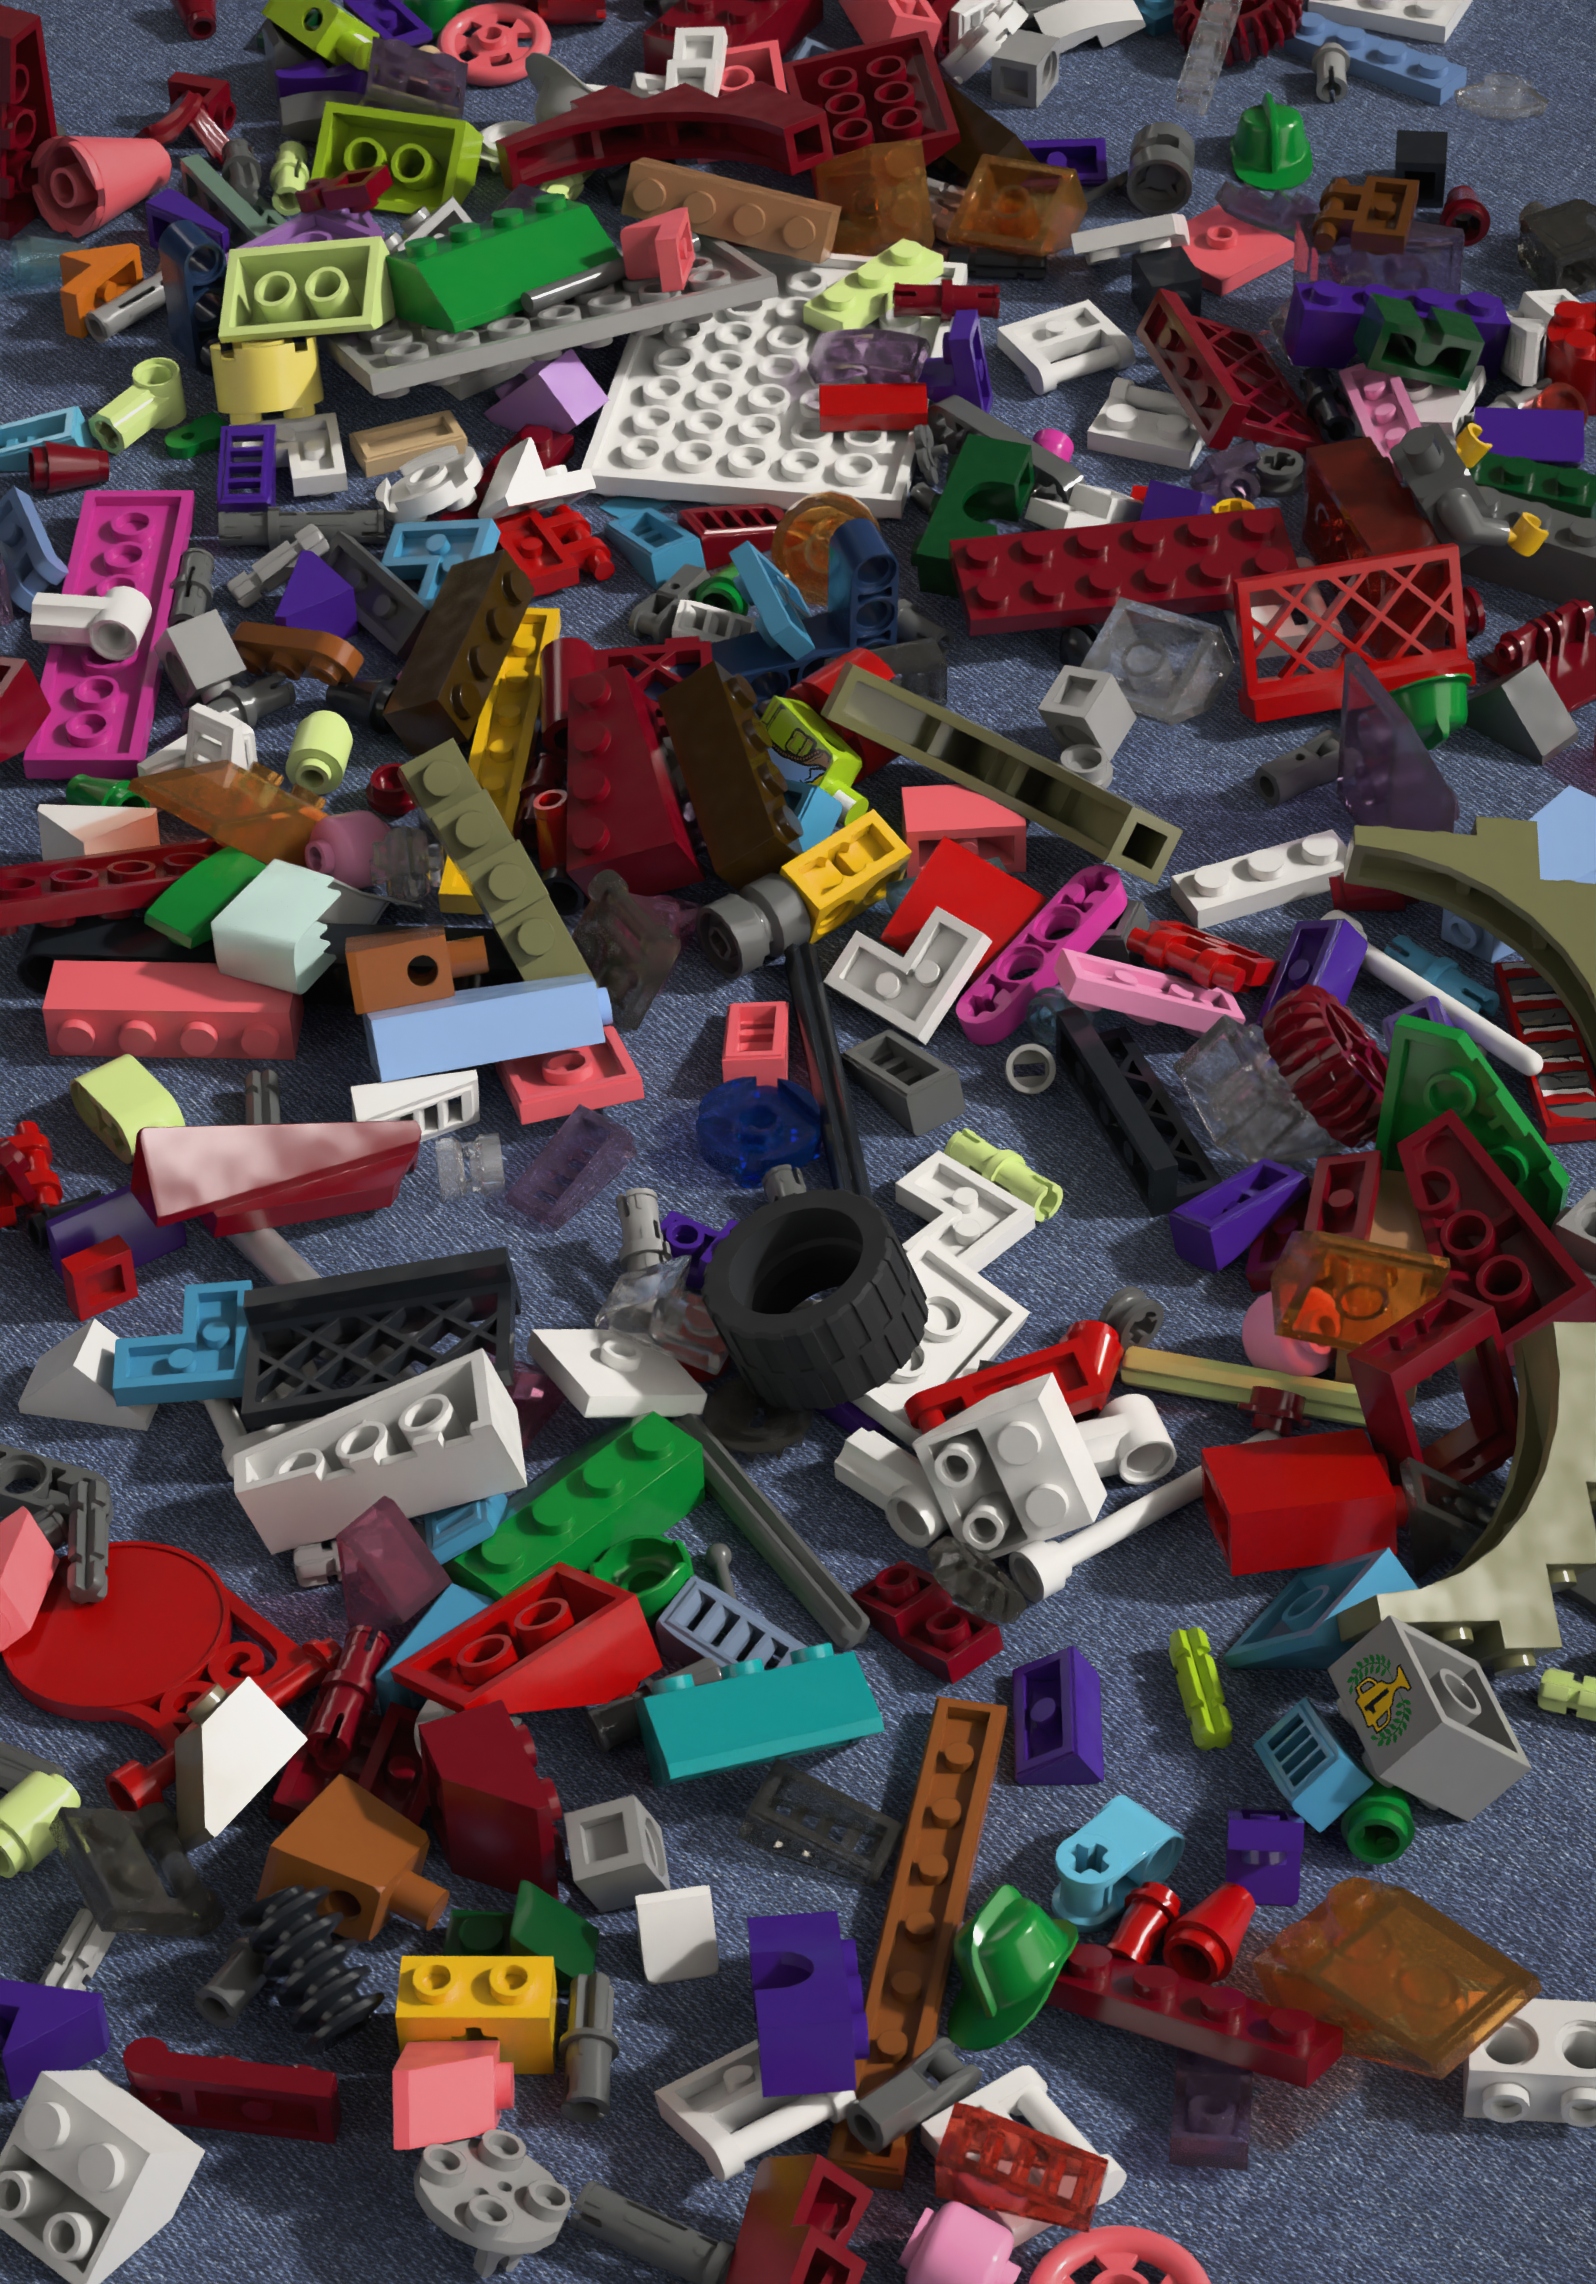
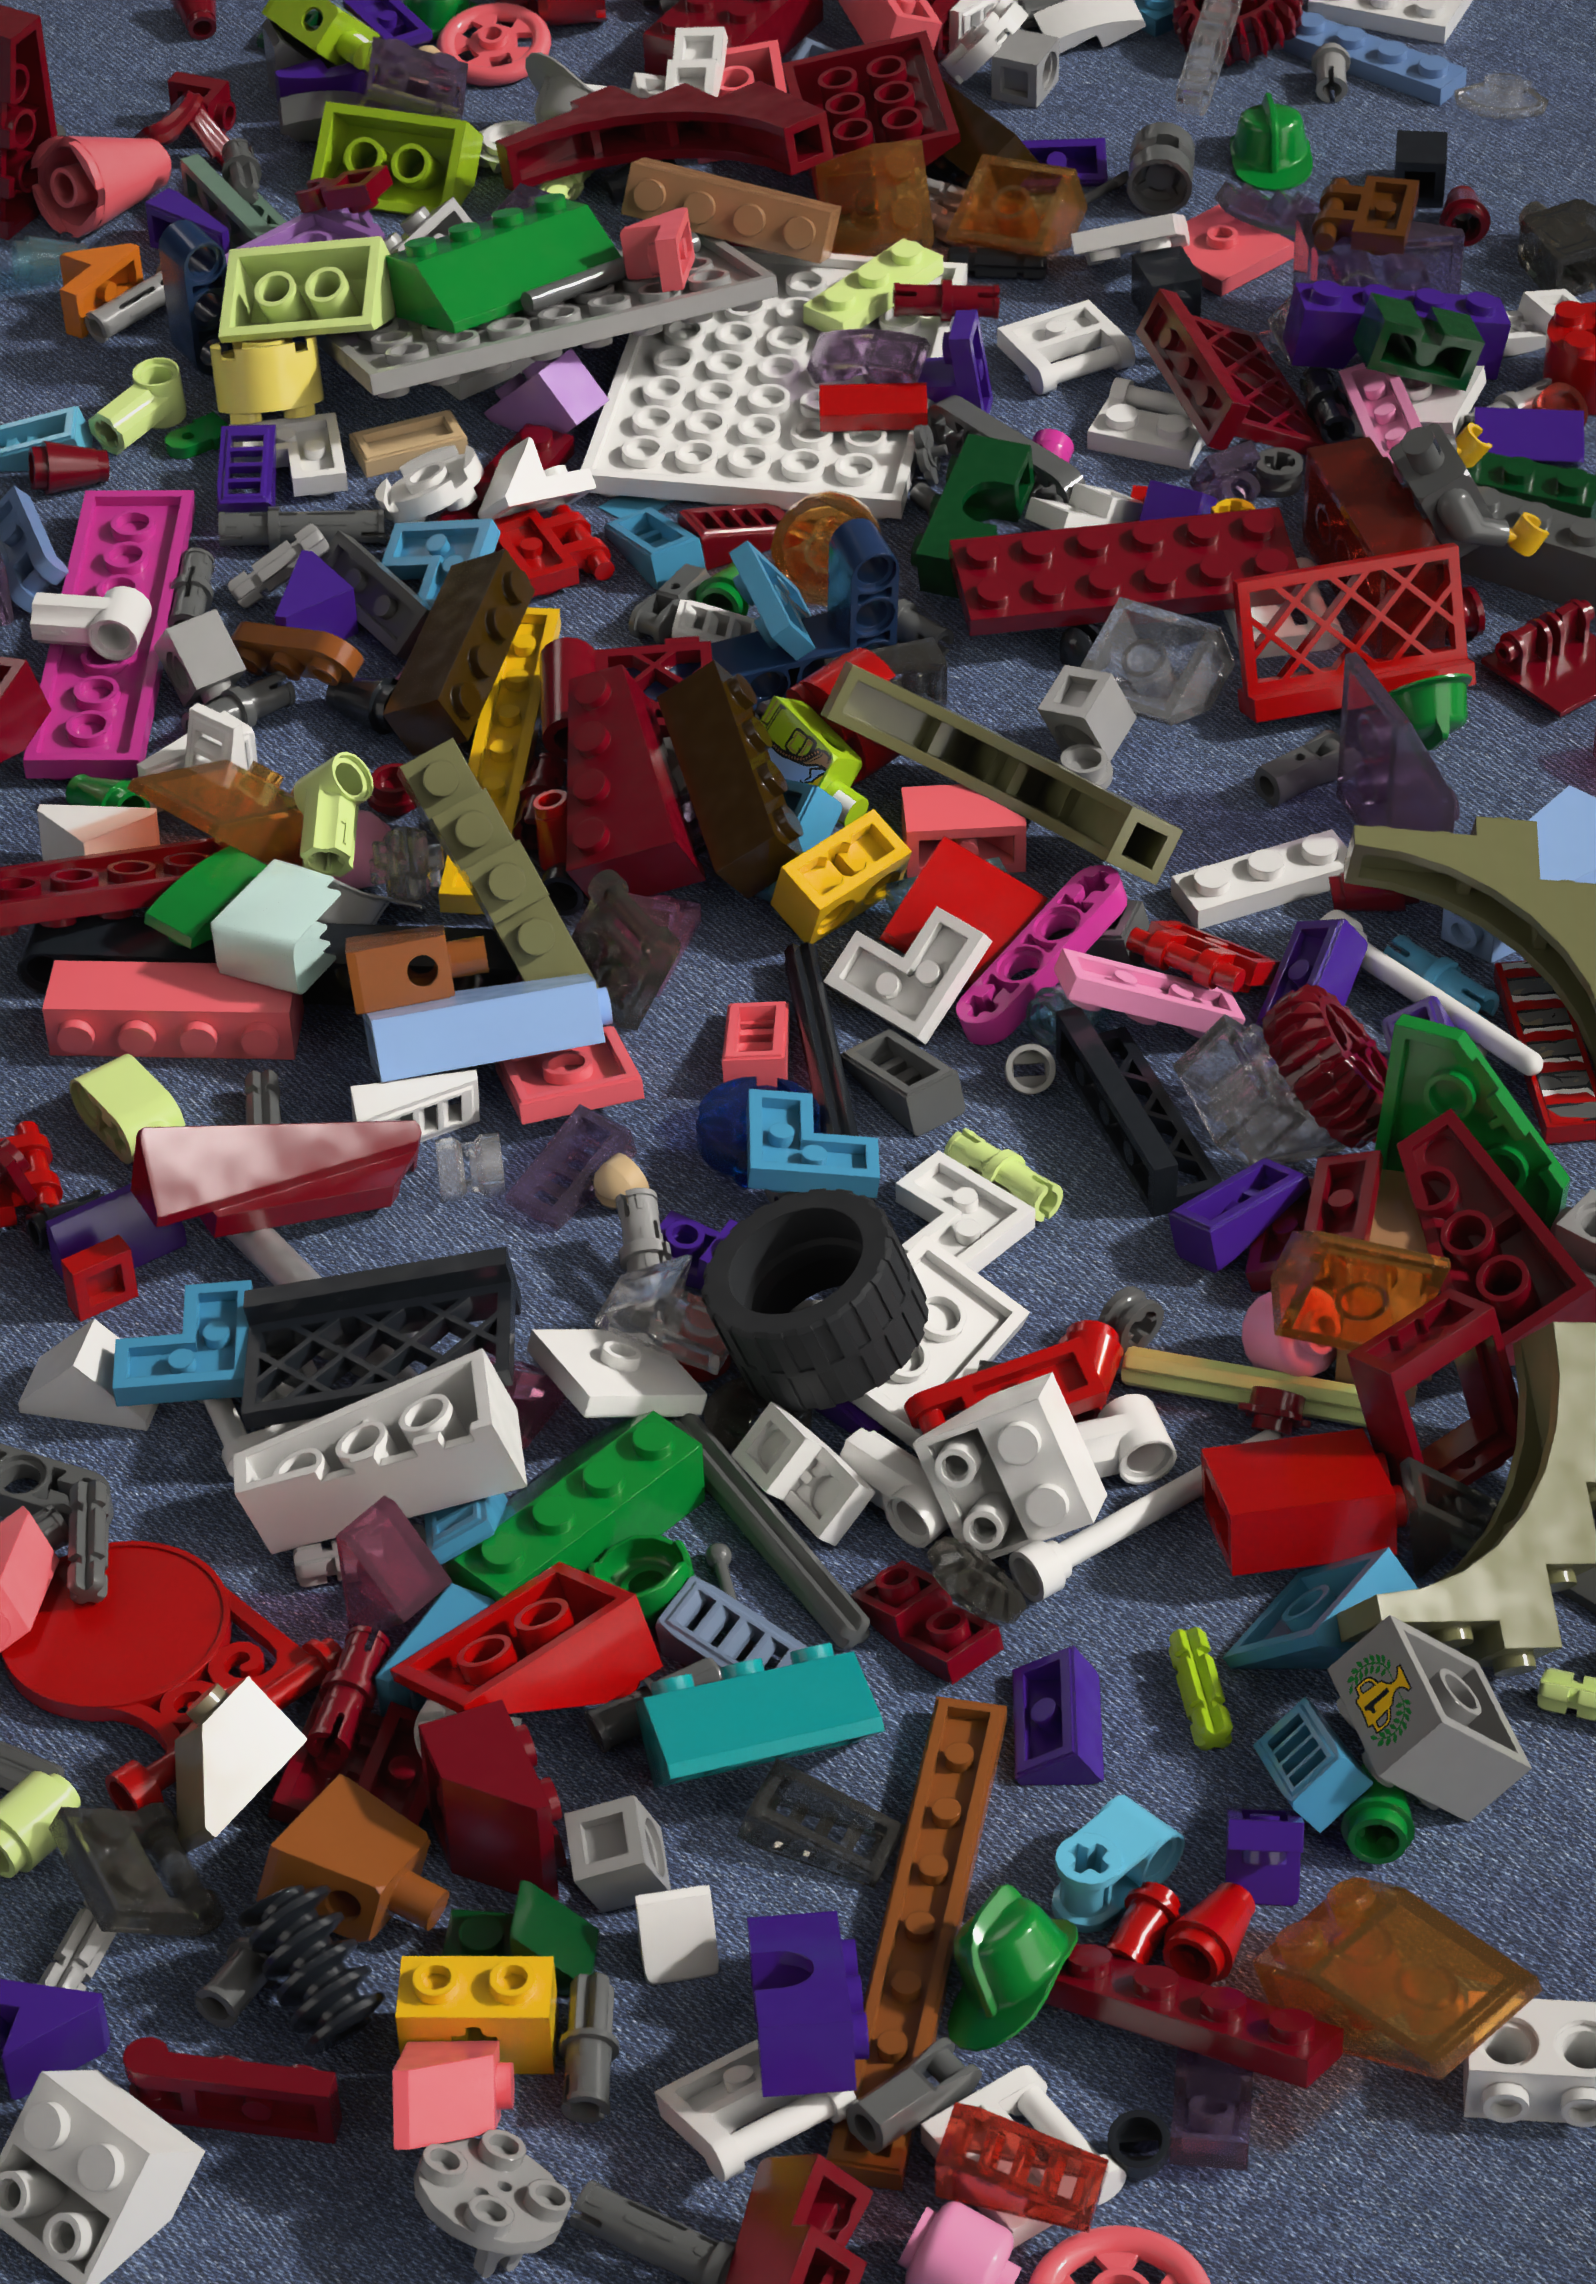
(288, 177): yellowish green pin -> none
(319, 752): yellowish green brick -> none
(330, 807): none -> yellowish green piece
(616, 1179): none -> tan hinge
(755, 923): dark grey wheel -> none
(792, 1158): none -> dark azure plate
(803, 1473): none -> white slope
(1139, 2133): none -> black hinge
(1523, 714): dark grey slope -> none
(1524, 350): white slope -> none

